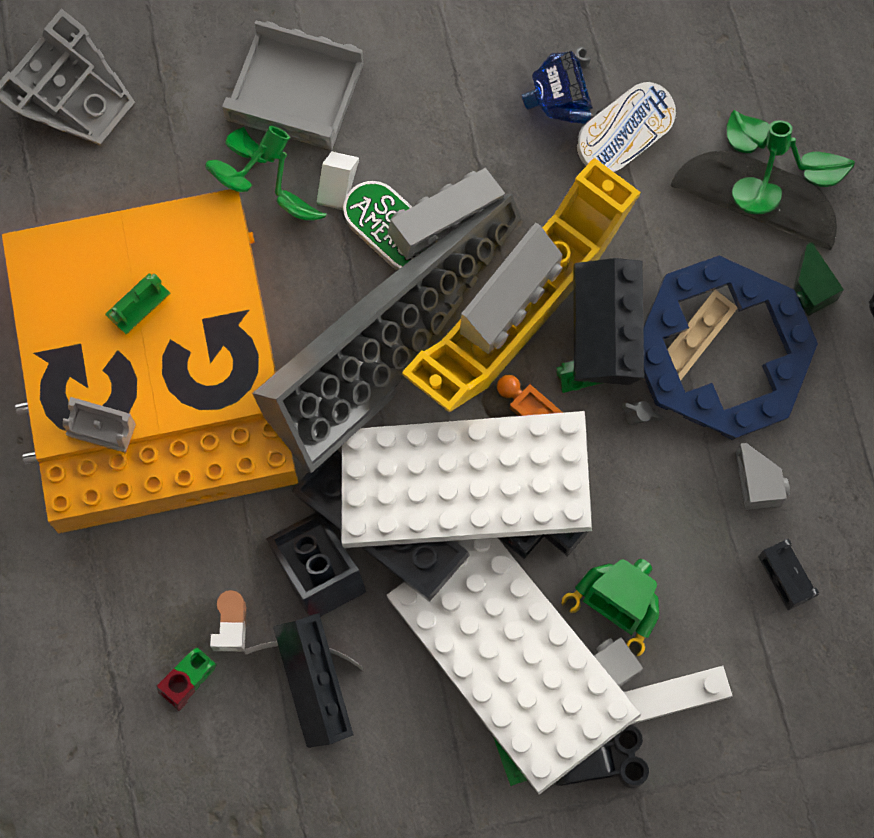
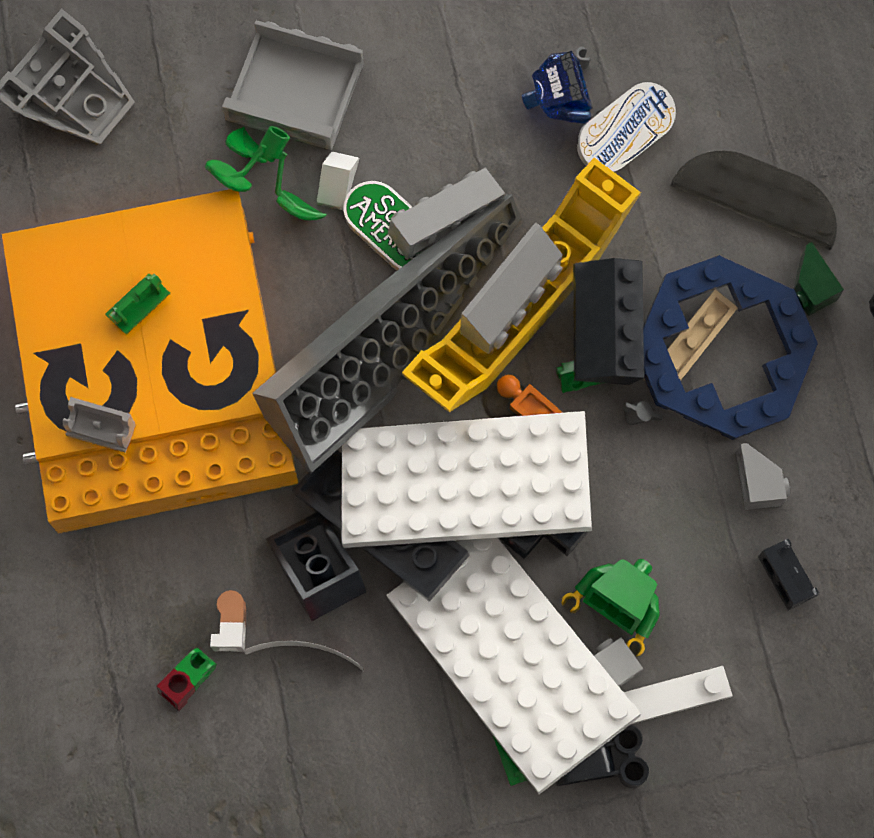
(313, 681): black panel -> none
(759, 196): green plant -> none

